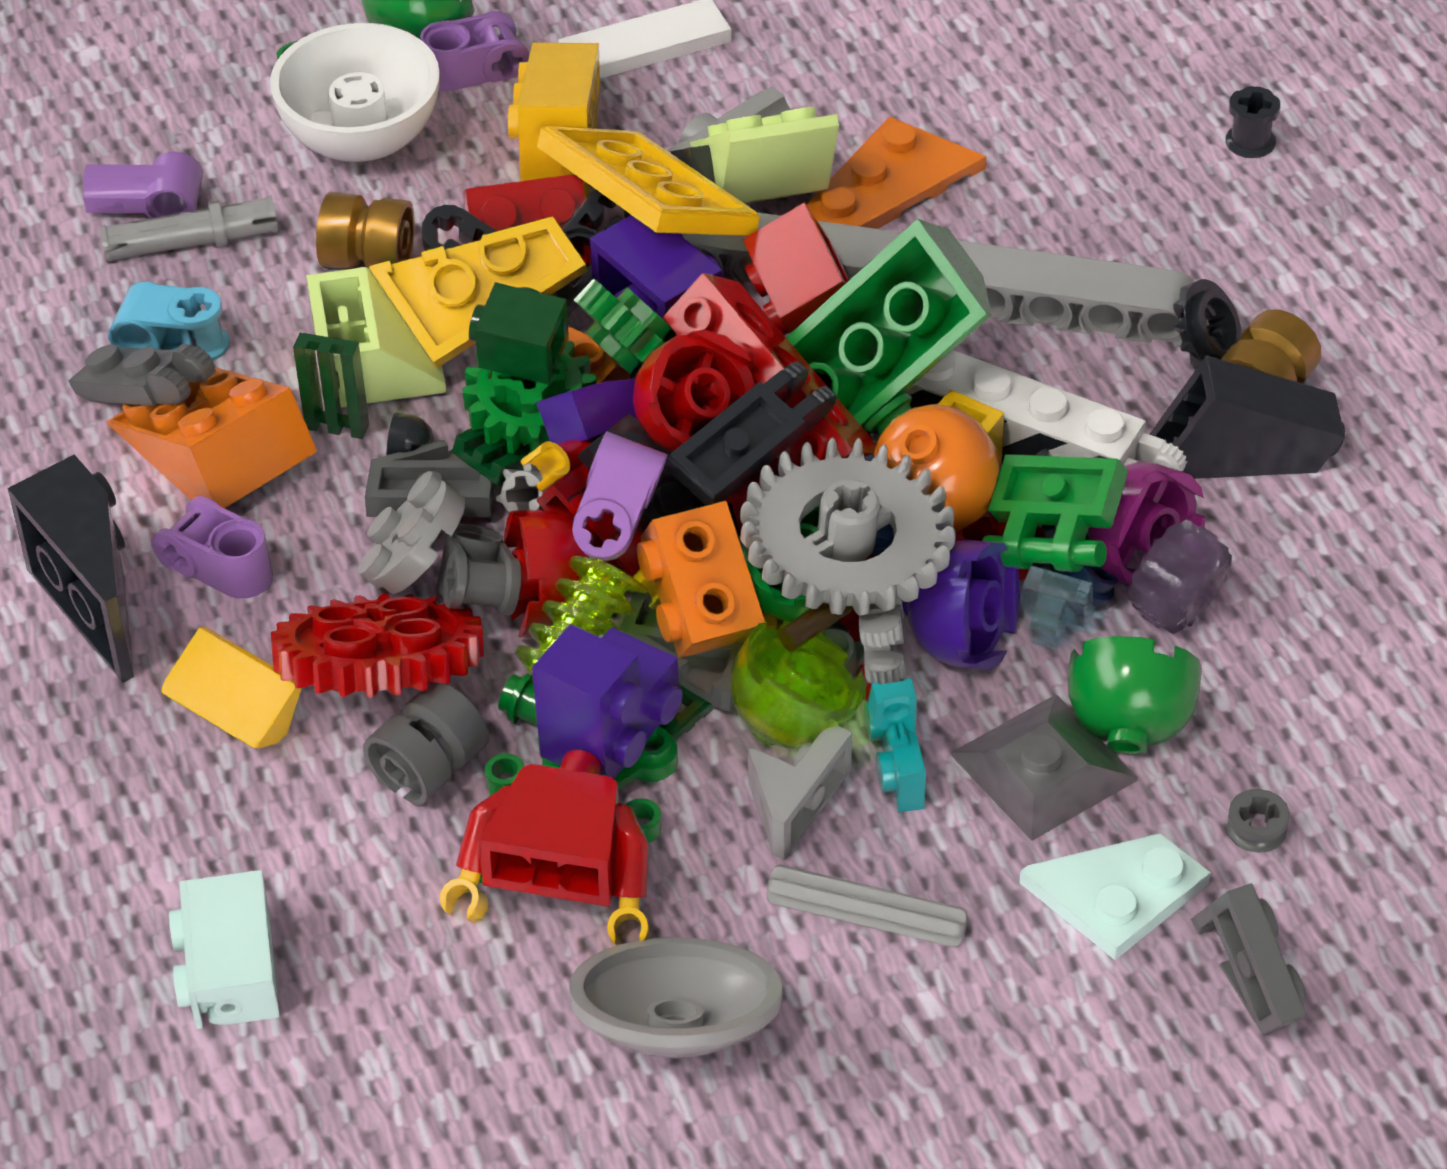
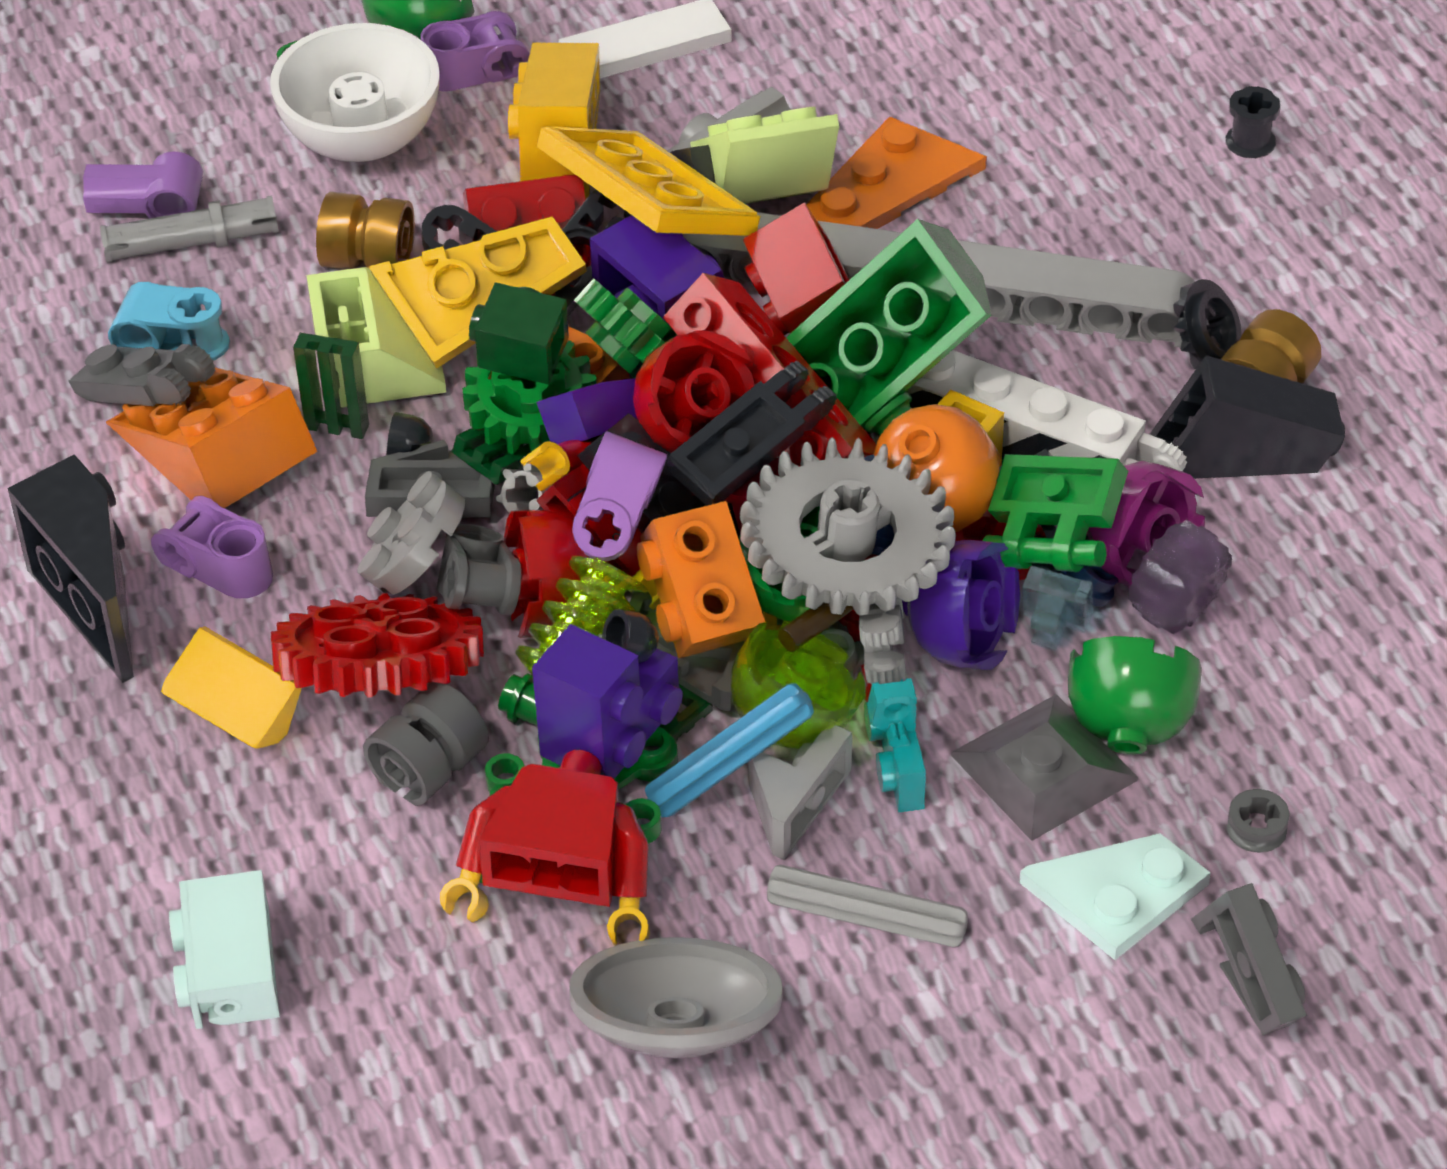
(632, 632): none -> black hinge
(730, 749): none -> dark azure axle

